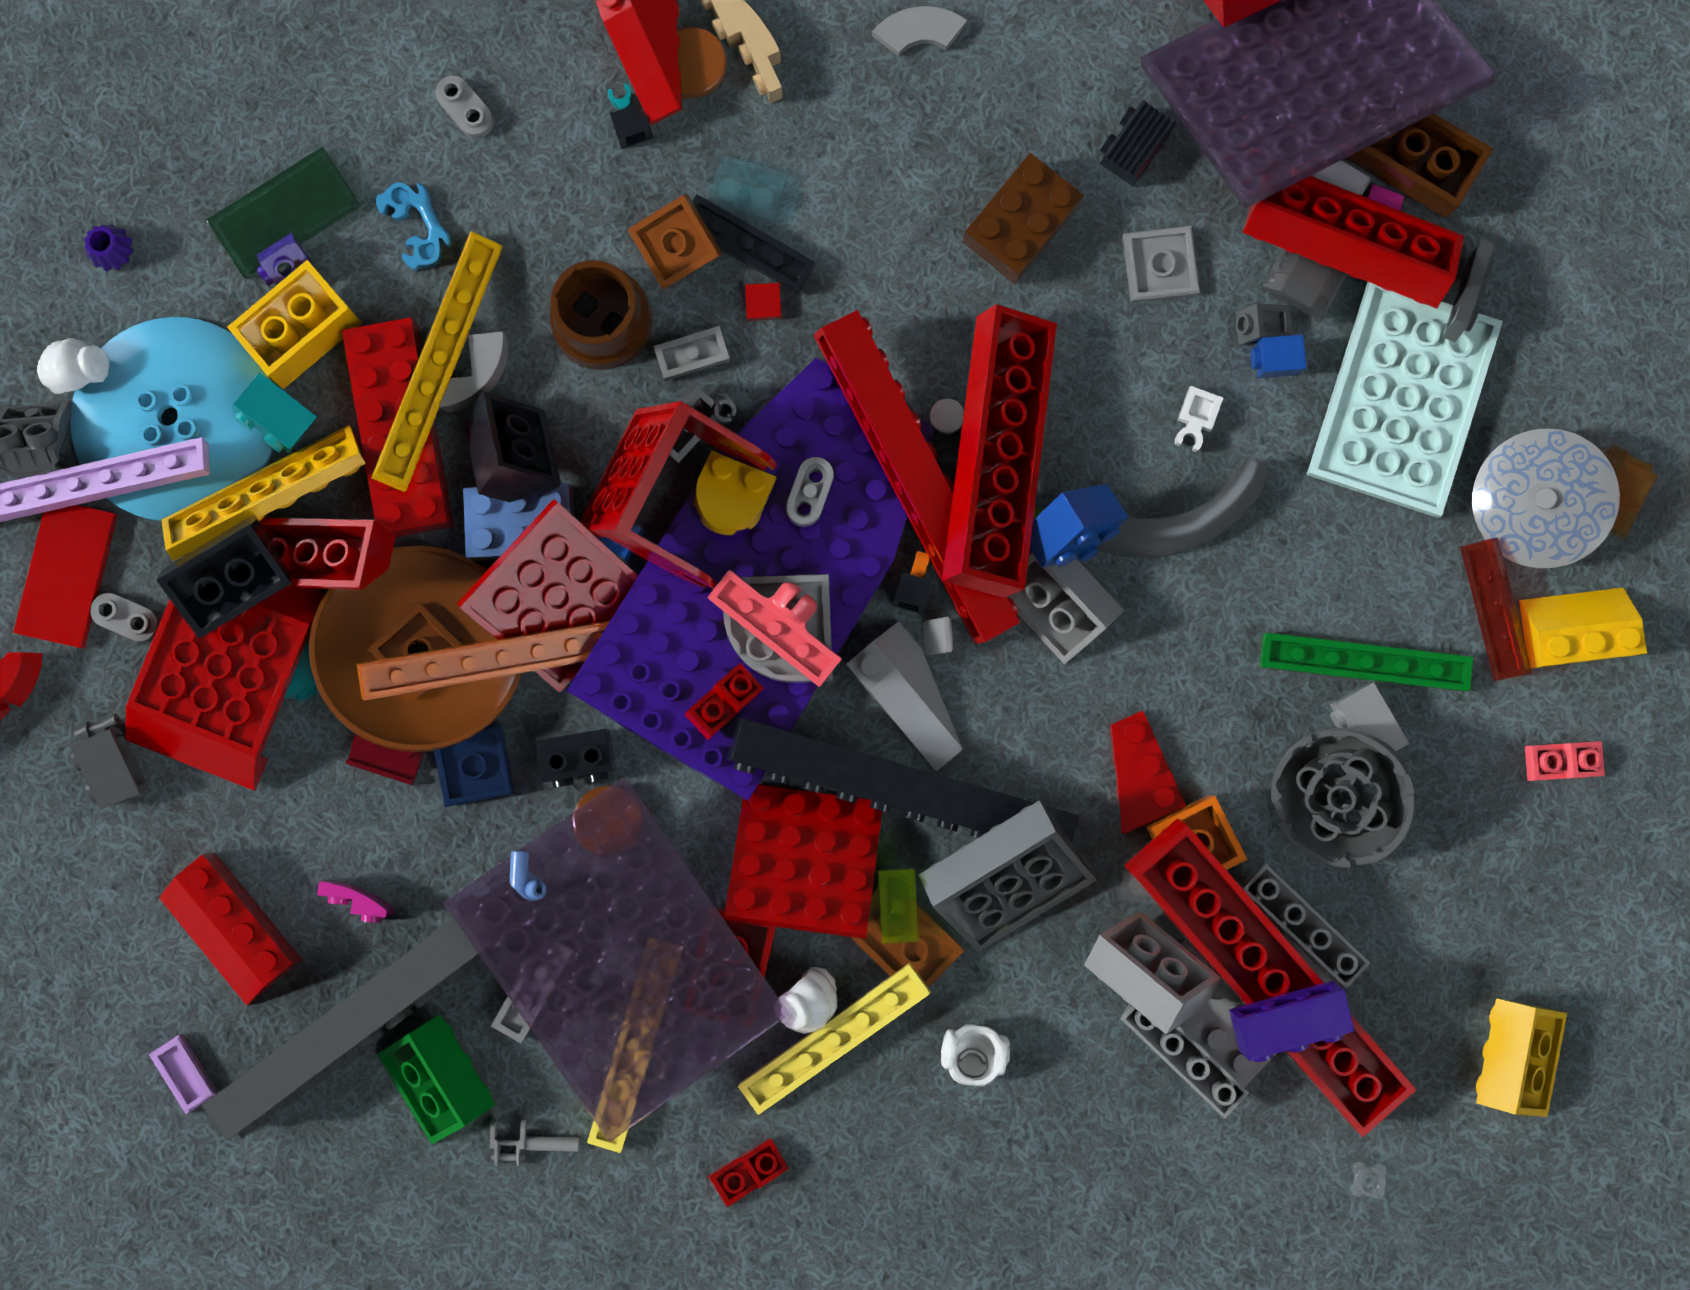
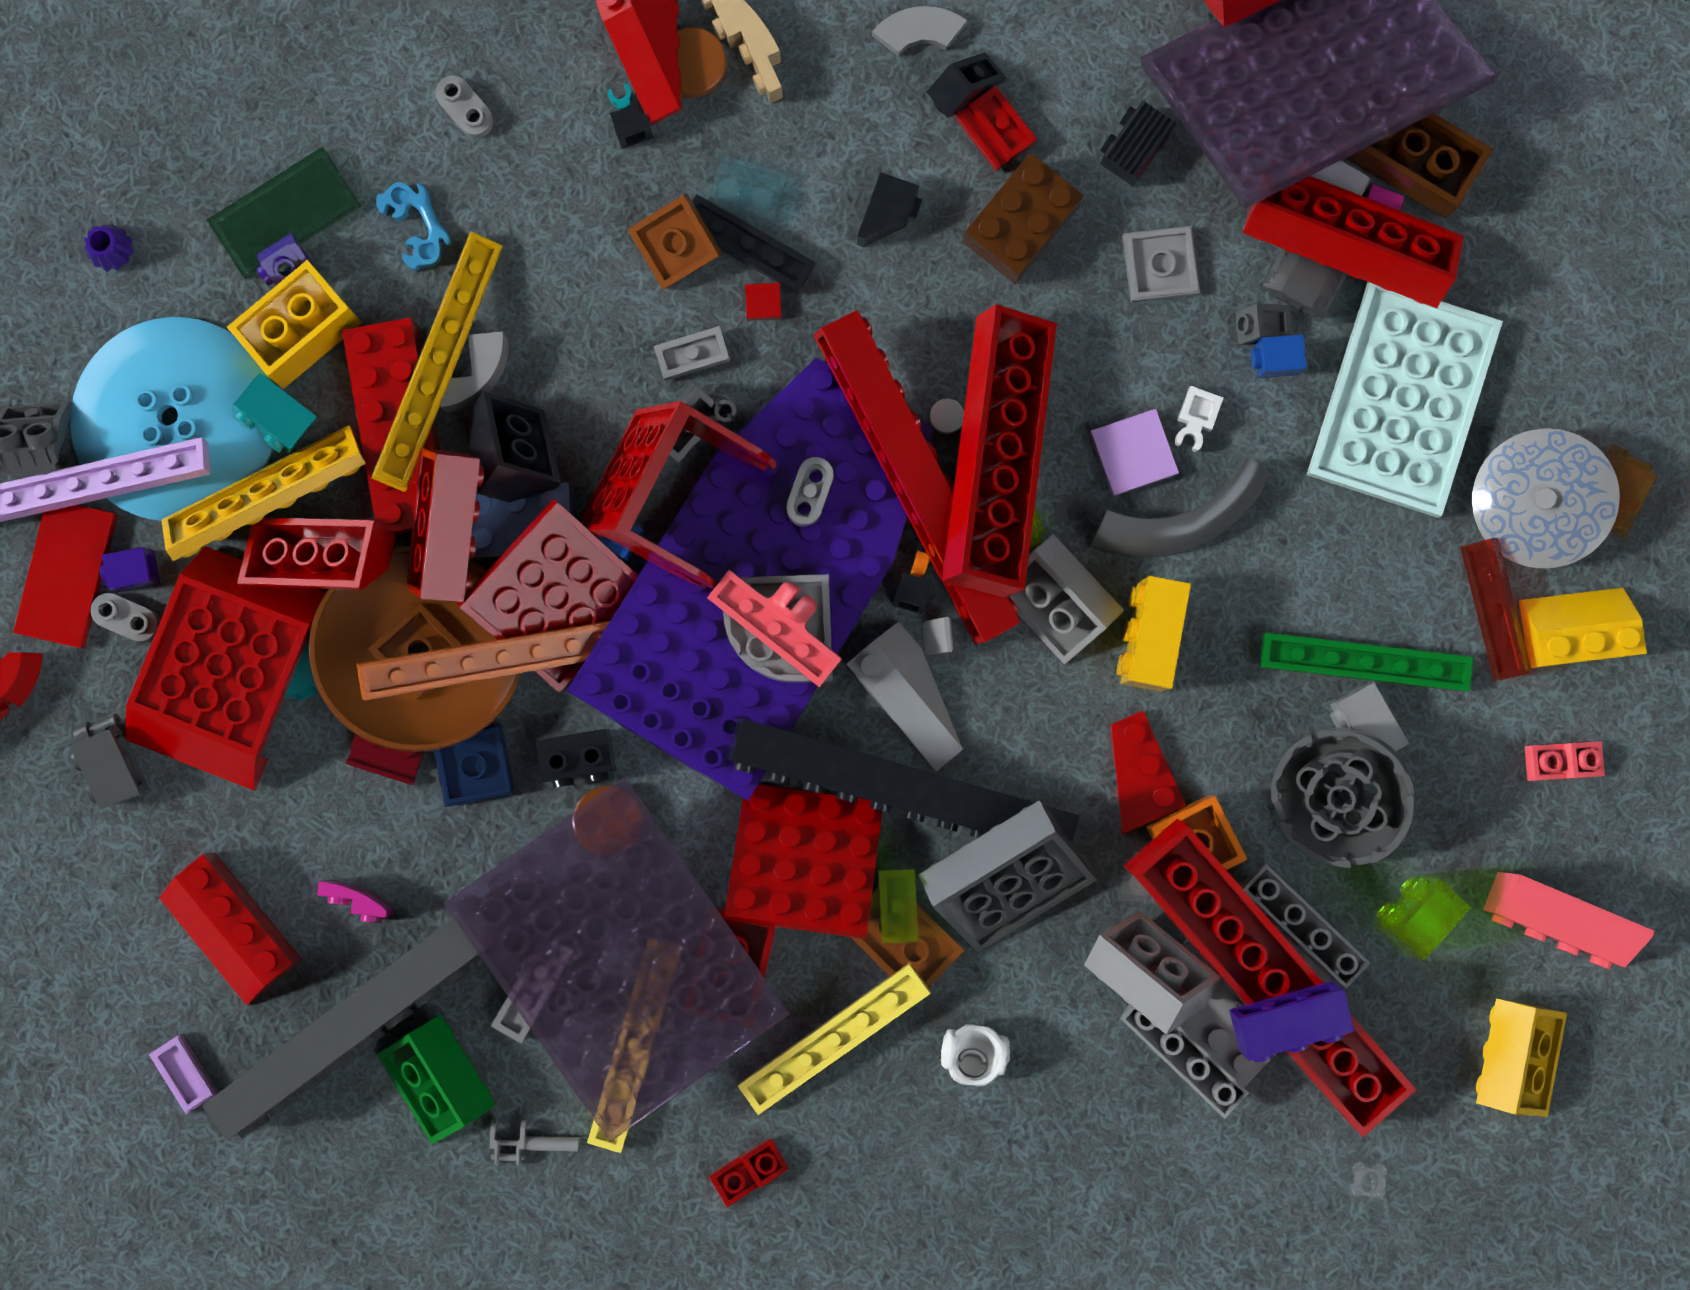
(72, 365): white hair -> none
(129, 569): none -> dark purple brick
(225, 576): black slope -> none
(444, 525): none -> brick
(522, 879): medium blue arm -> none
(616, 293): reddish brown piece -> none
(724, 701): red slope -> none
(731, 494): yellow slope -> none
(810, 1001): white hair -> none
(889, 208): none -> black slope
(964, 83): none -> black slope
(995, 128): none -> red plate
(1076, 525): blue brick -> none
(1134, 452): none -> lavender tile
(1153, 633): none -> yellow brick
(1421, 916): none -> clear neon green brick
(1470, 291): dark grey plate -> none
(1566, 920): none -> coral slope

